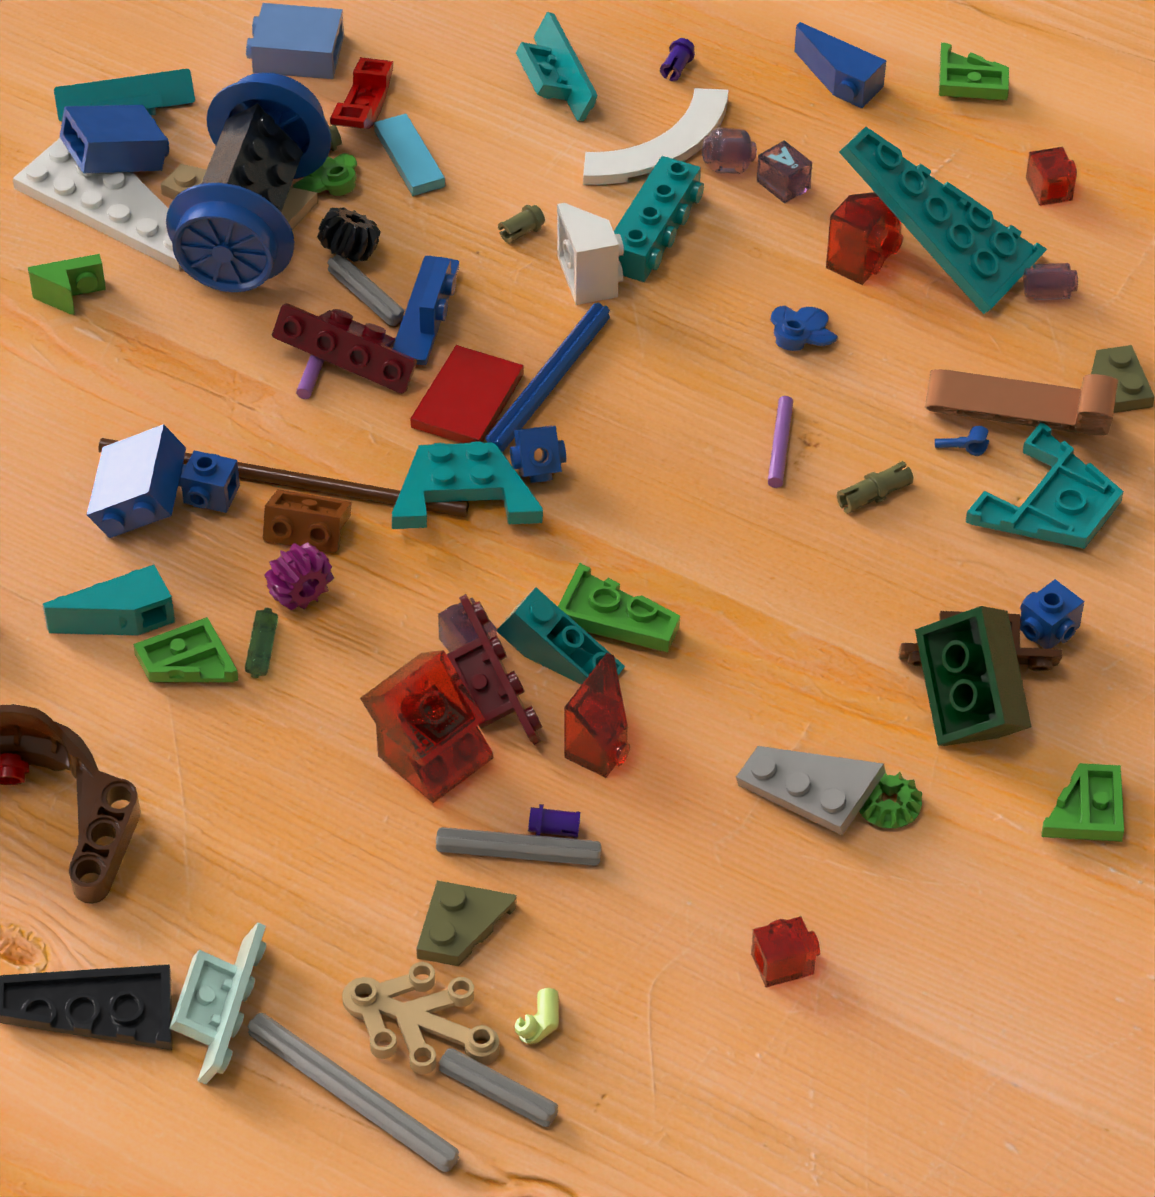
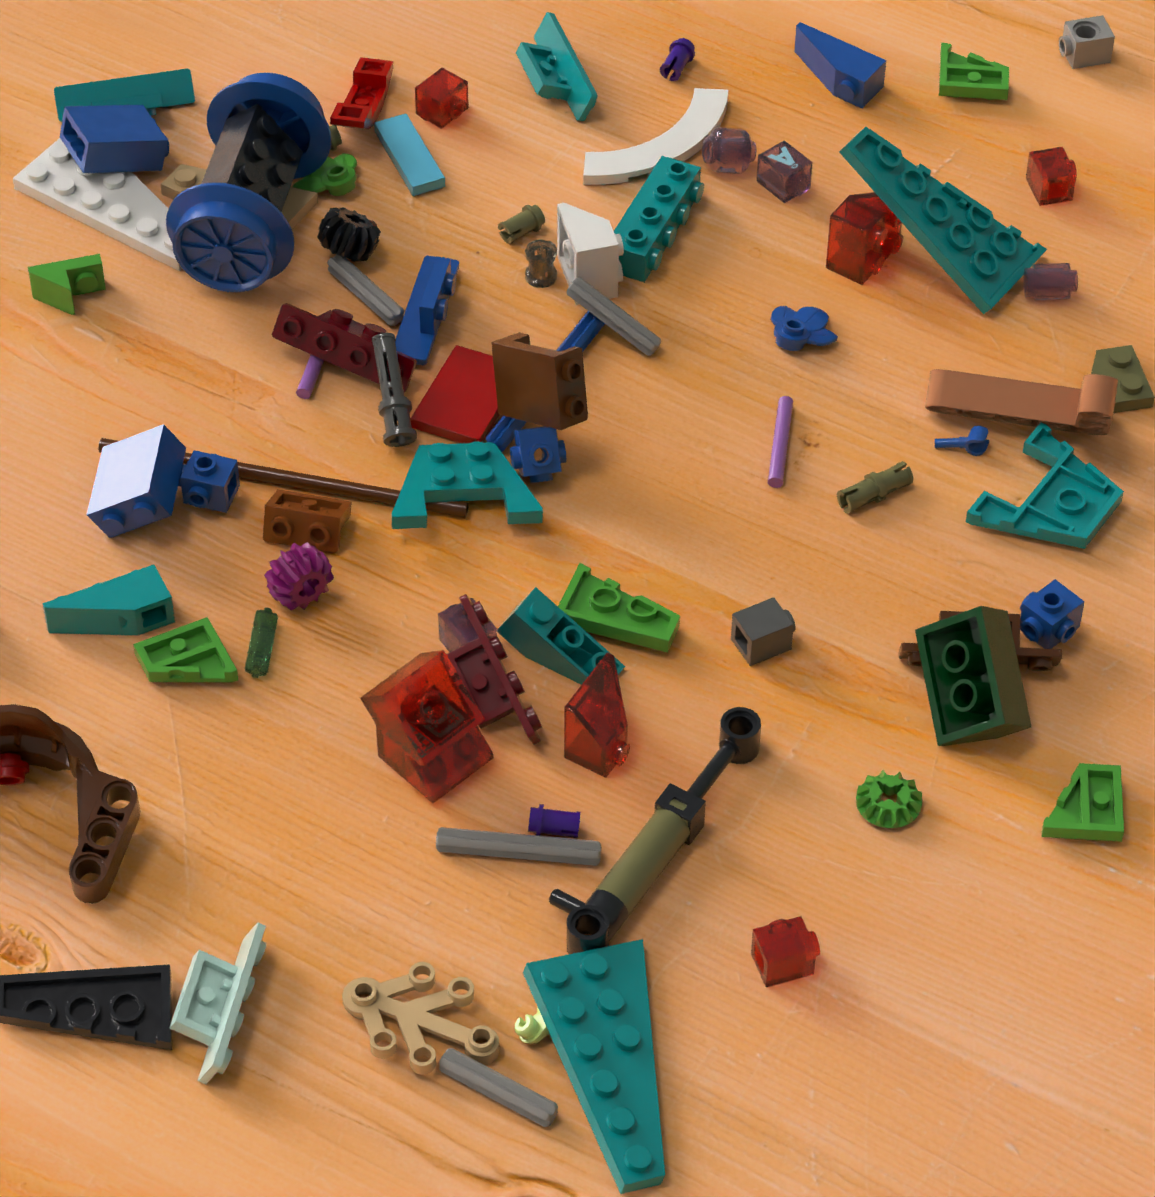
(296, 40): medium blue brick -> none
(354, 1092): light grey axle -> none
(394, 403): none -> dark grey pin
(441, 98): none -> clear red brick
(460, 920): olive wing -> none
(539, 382): none -> reddish brown panel
(541, 263): none -> clear smoke bush
(603, 1033): none -> teal wing
(613, 316): none -> light grey axle
(676, 821): none -> black piece
(762, 631): none -> dark grey brick
(812, 785): light grey wing -> none
(1087, 42): none -> light grey brick

